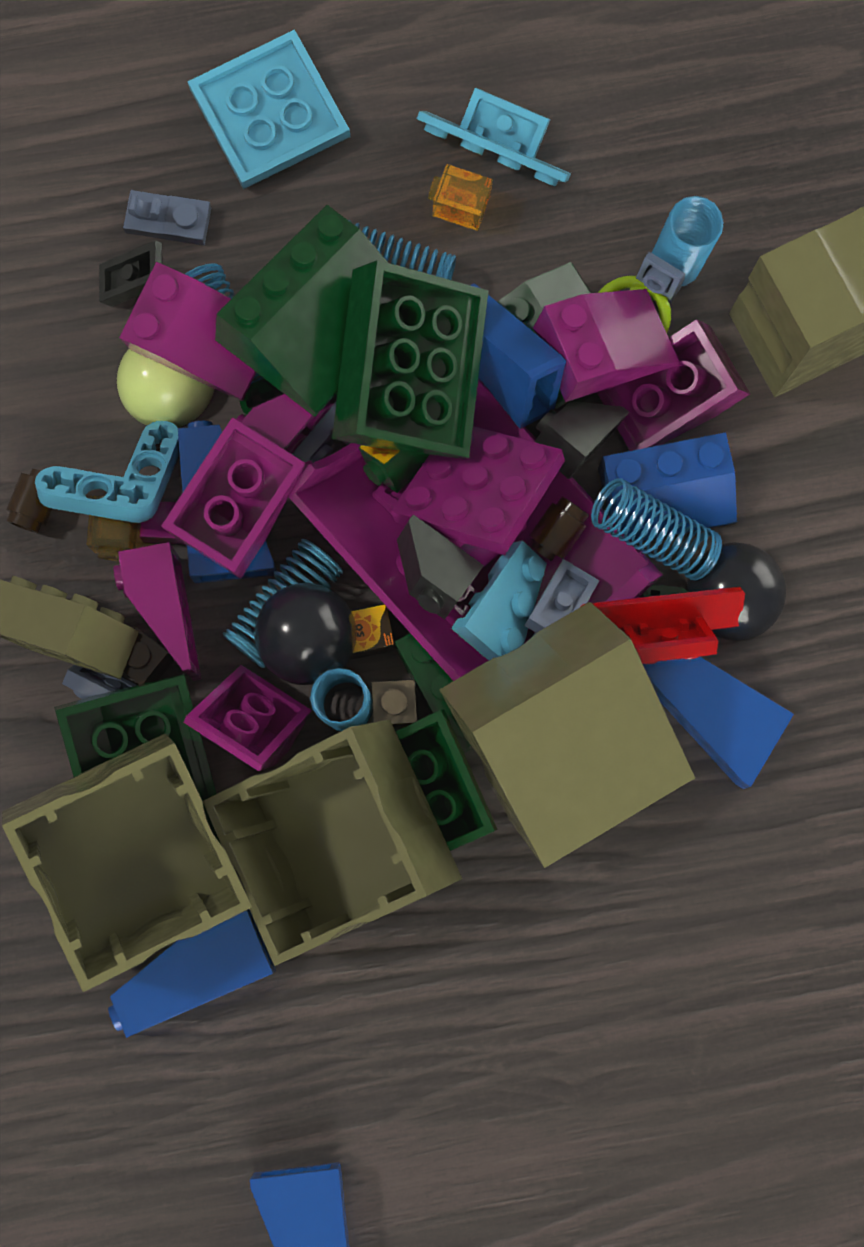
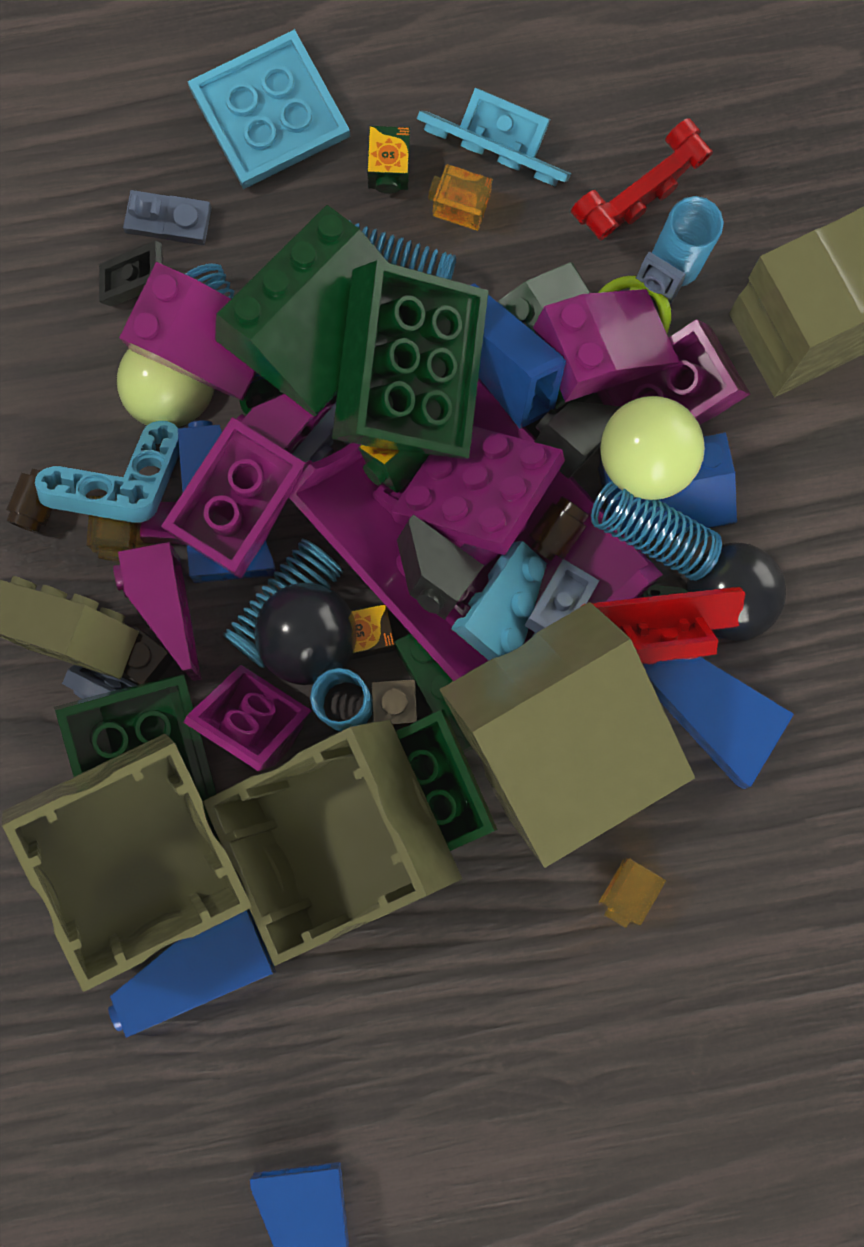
(388, 158): none -> brick
(631, 893): none -> clear yellow brick
(652, 447): none -> yellowish green piece
(659, 182): none -> red plate

